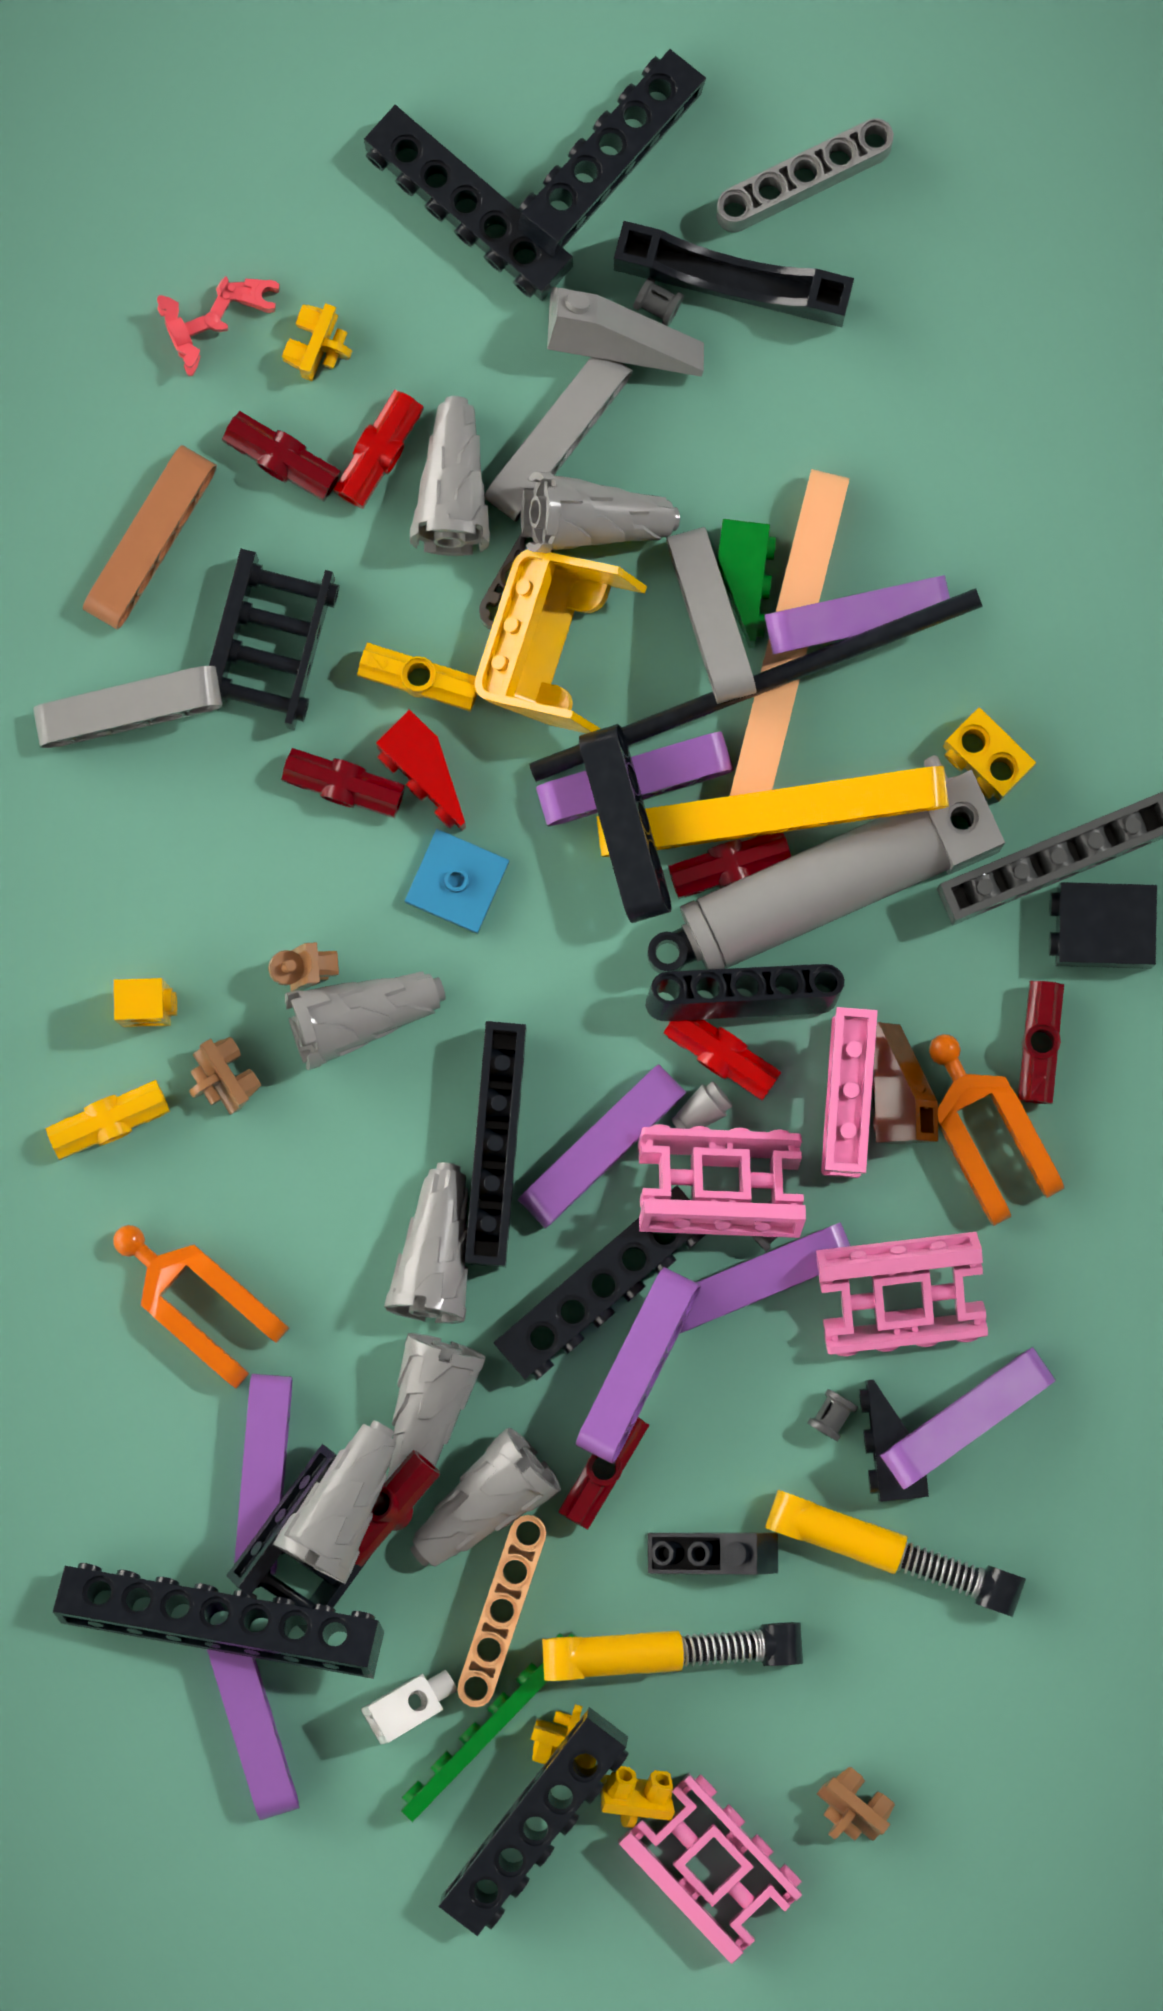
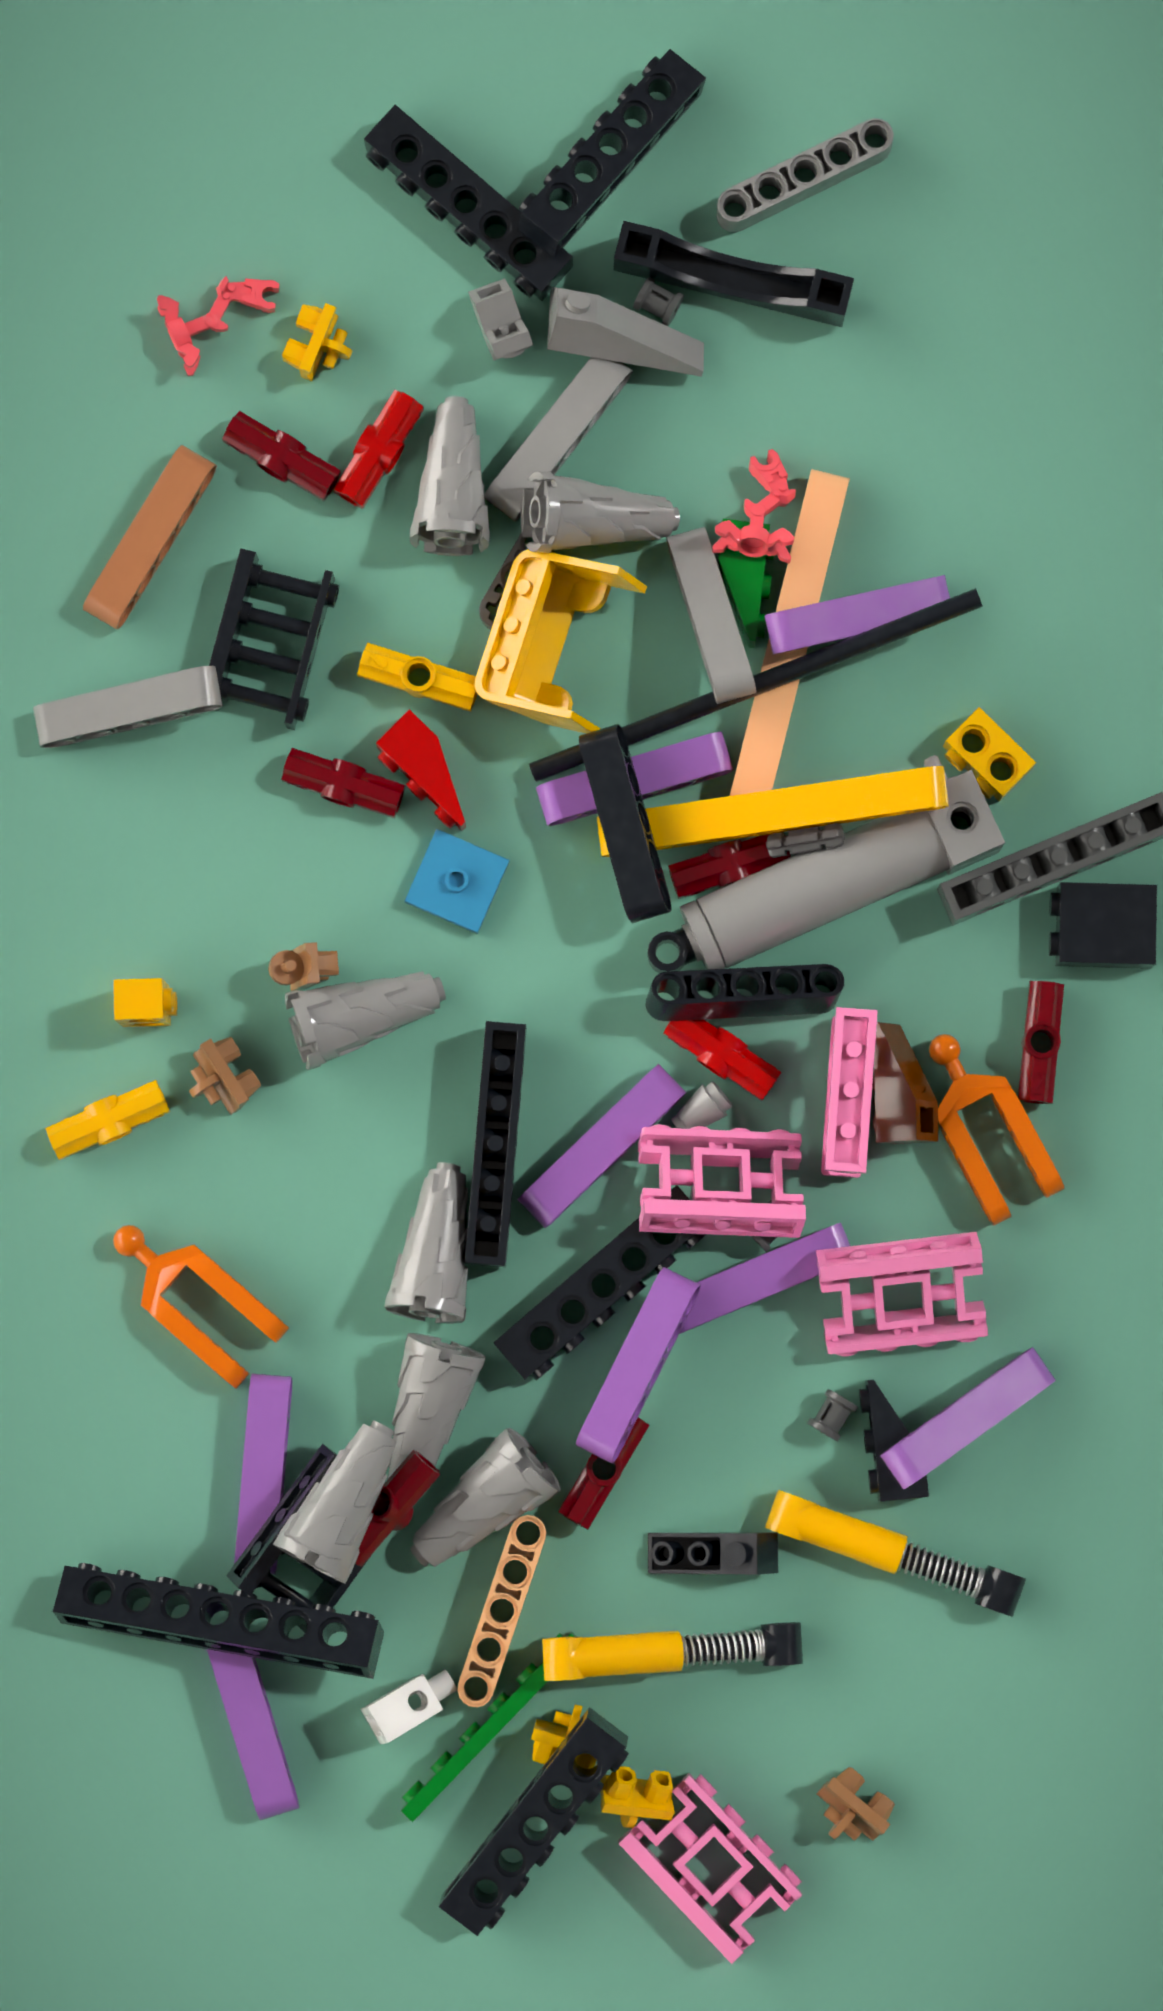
(500, 320): none -> light grey brick
(754, 539): none -> coral piece
(805, 840): none -> dark grey axle

